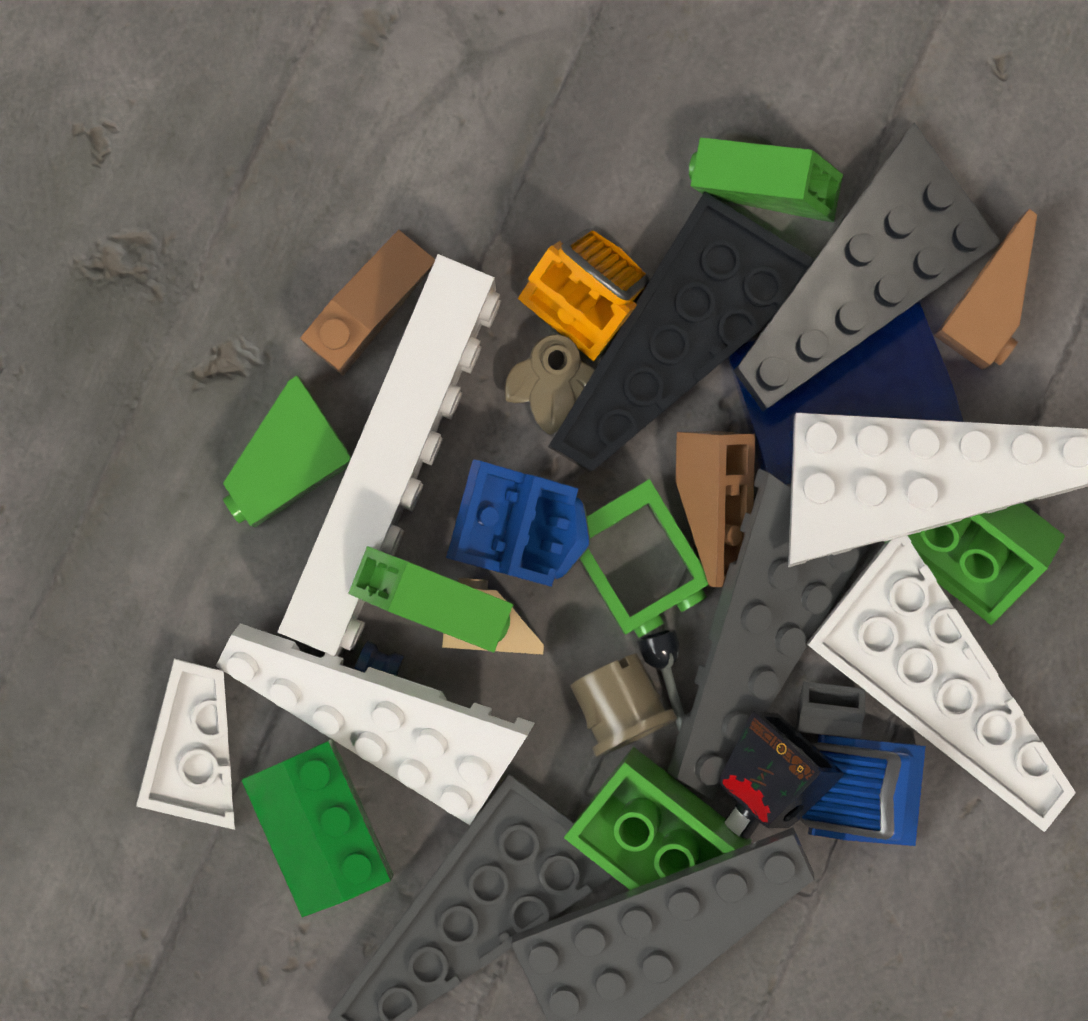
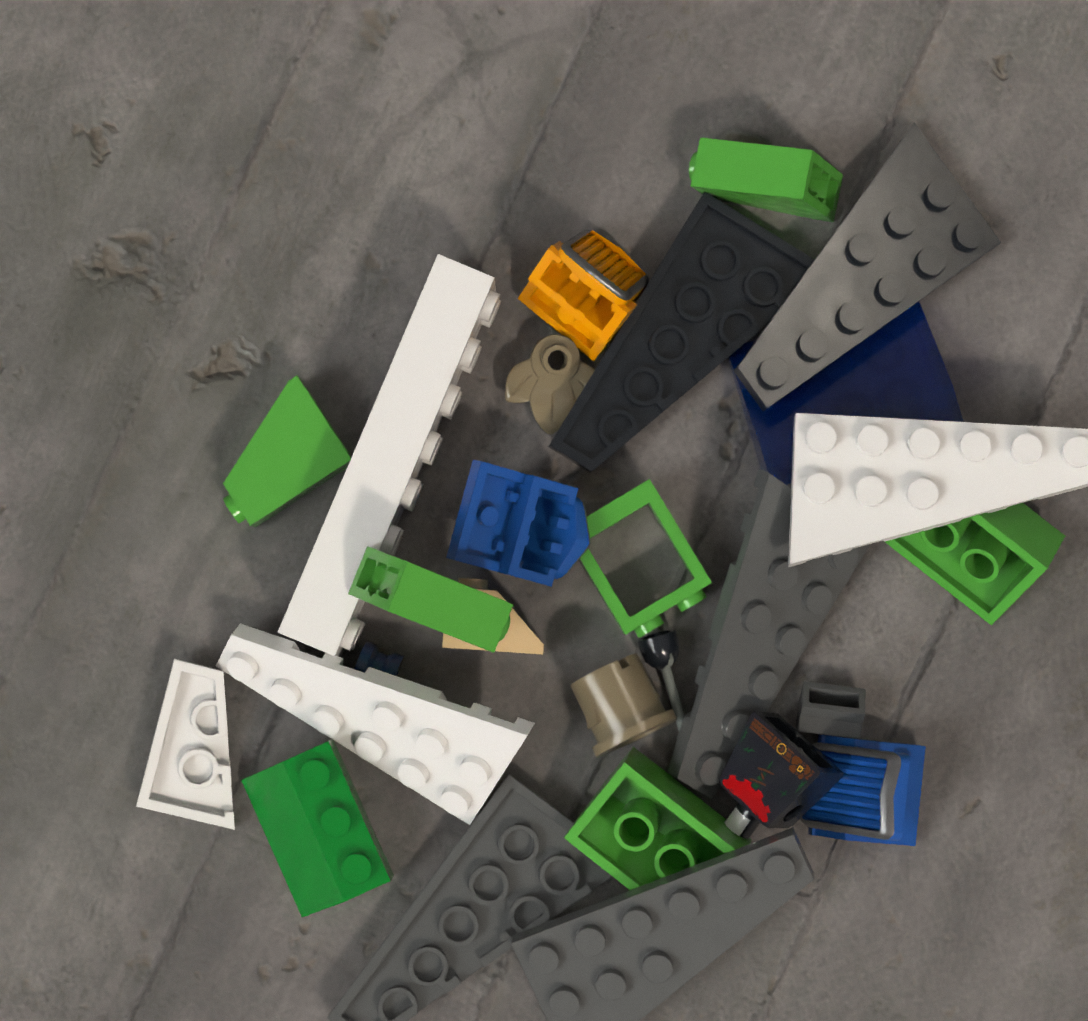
(367, 302): medium nougat slope -> none
(716, 492): medium nougat slope -> none
(923, 664): white wing -> none
(993, 303): medium nougat slope -> none

